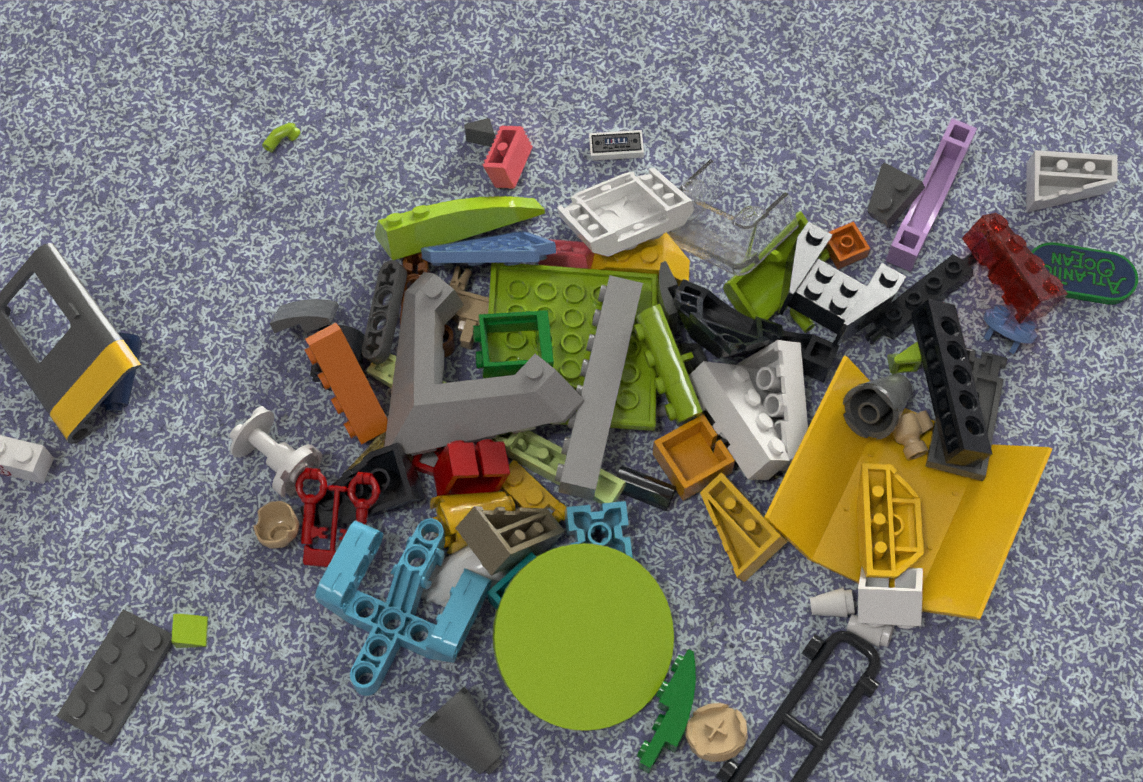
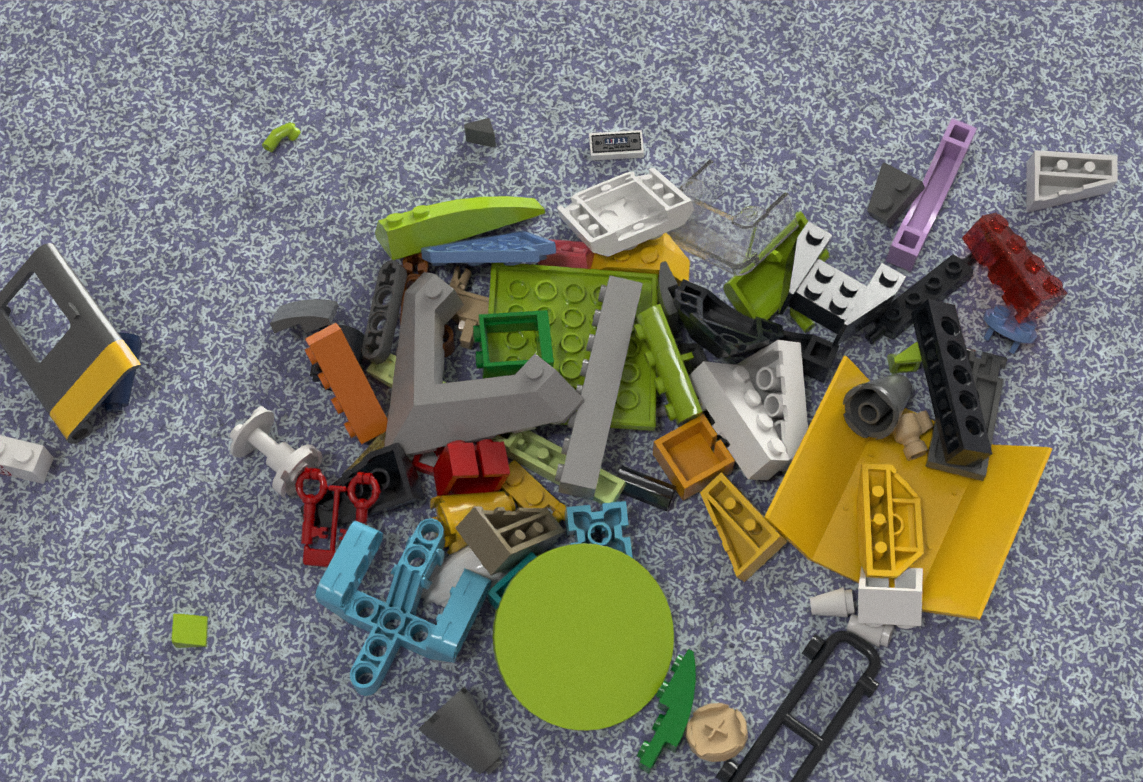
(116, 677): dark grey plate -> none
(276, 525): tan hair -> none
(507, 156): coral brick -> none
(847, 245): orange piece -> none
(1090, 272): tile -> none

